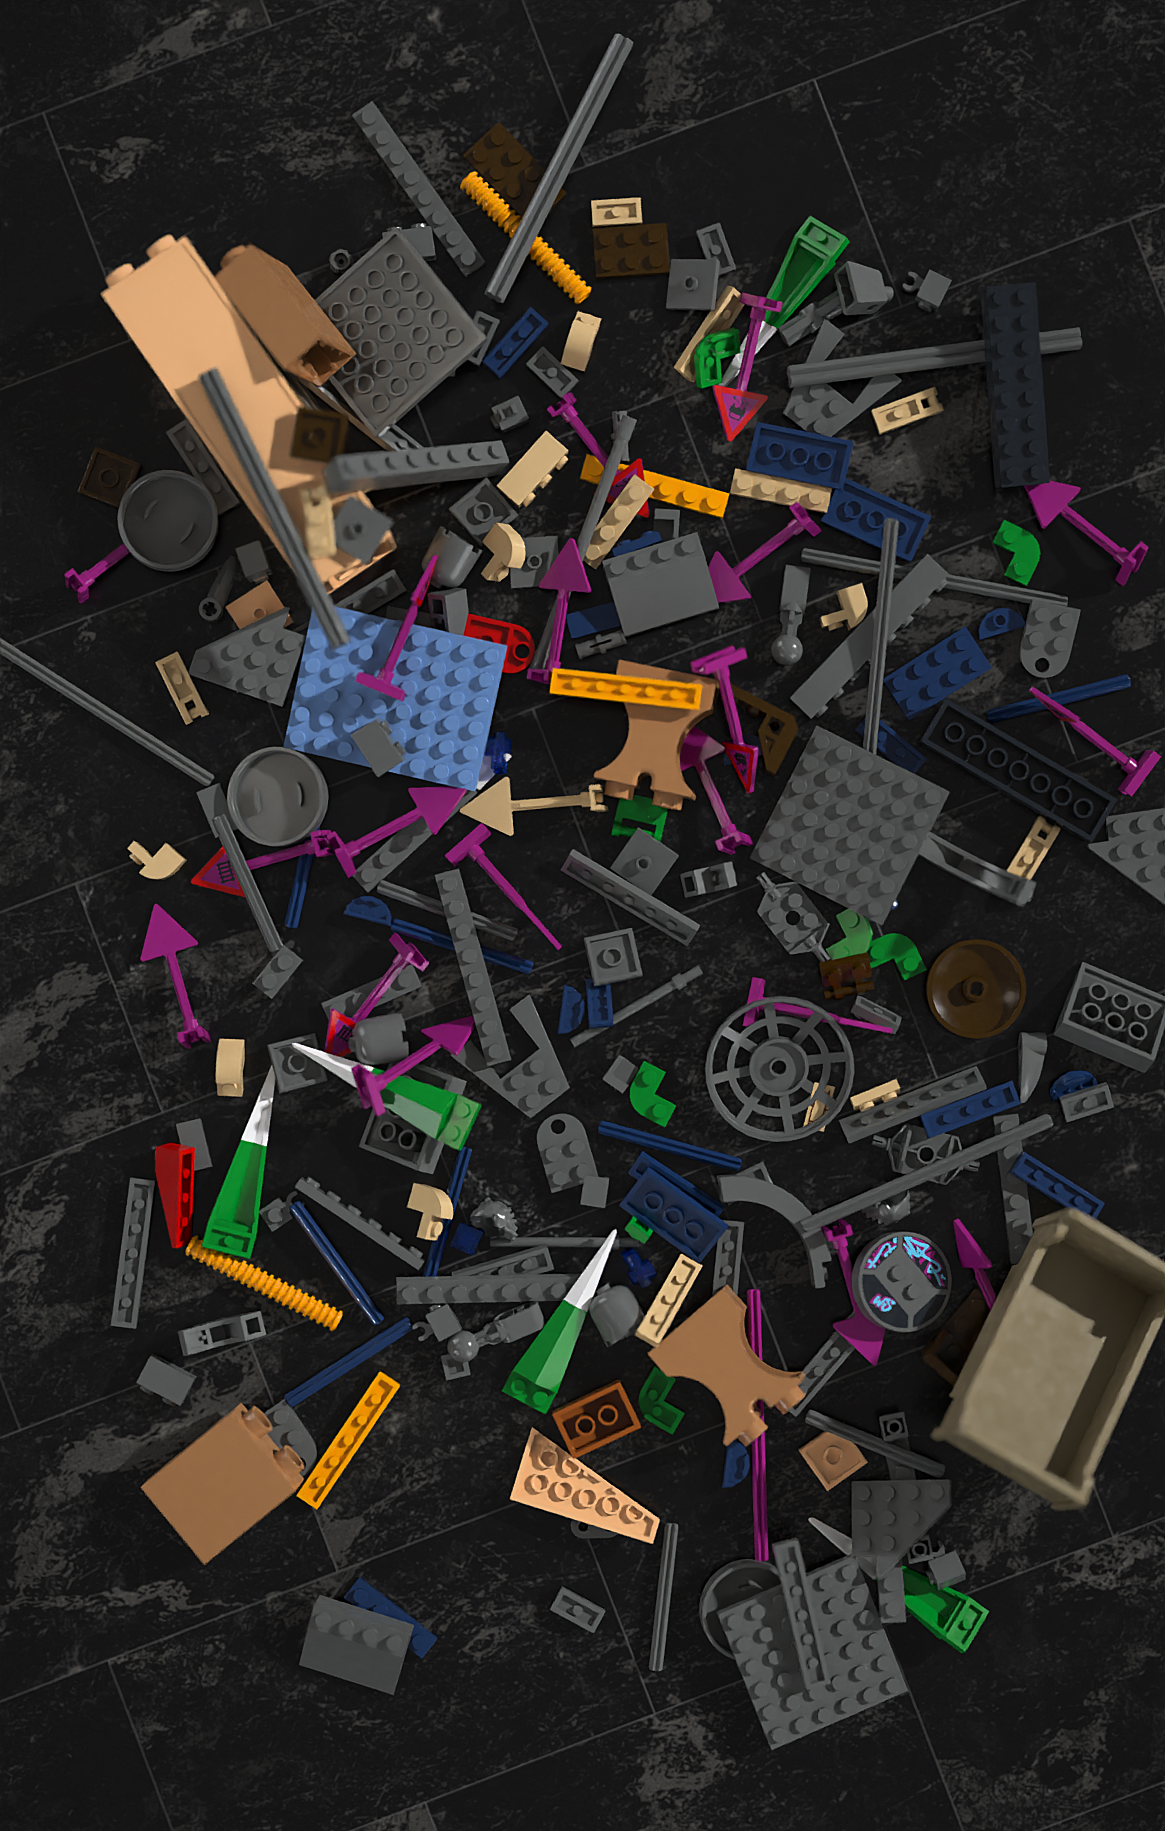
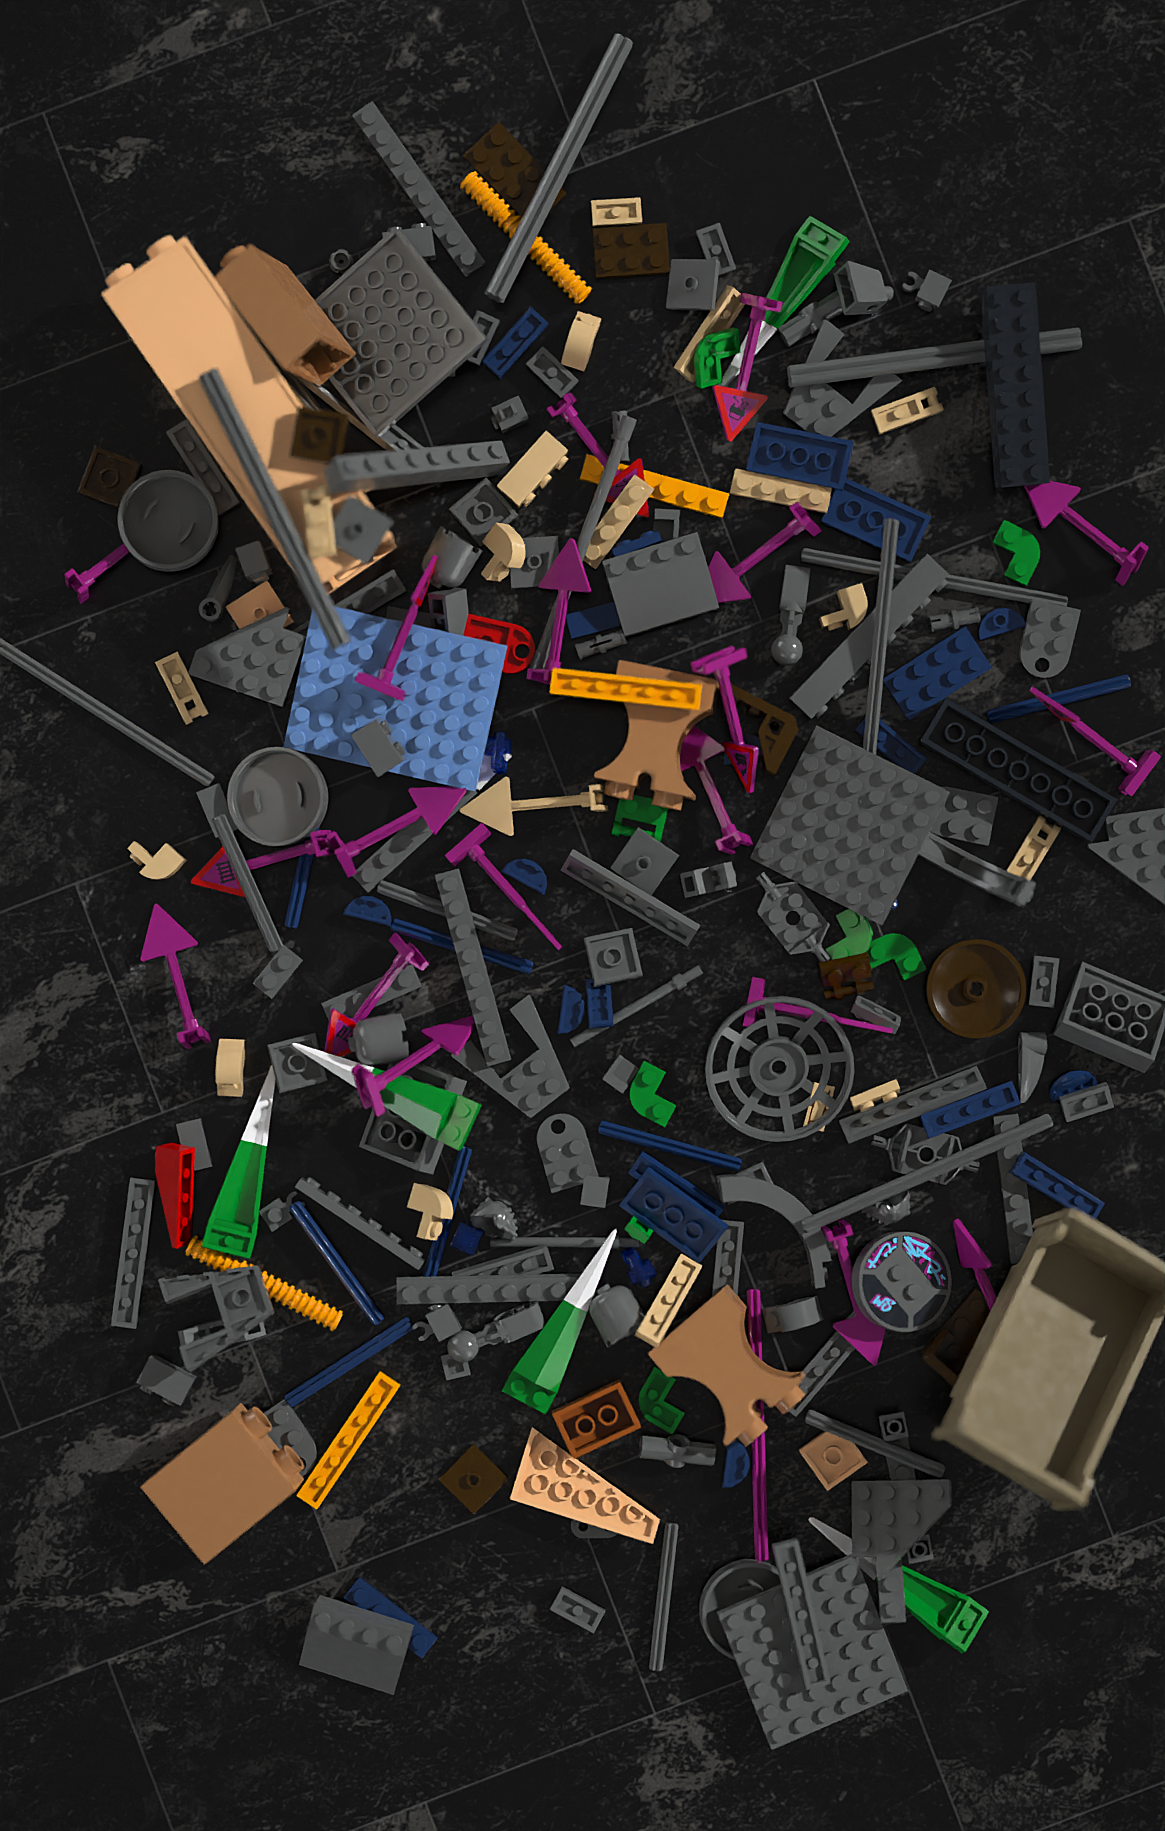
(241, 1301): none -> dark grey wing
(473, 1478): none -> dark brown plate
(527, 873): none -> dark blue plate
(677, 1450): none -> dark grey piece
(792, 1315): none -> dark grey brick
(945, 1568): dark grey brick -> none
(954, 619): none -> dark grey pin
(966, 816): none -> dark grey plate
(1043, 981): none -> dark grey plate

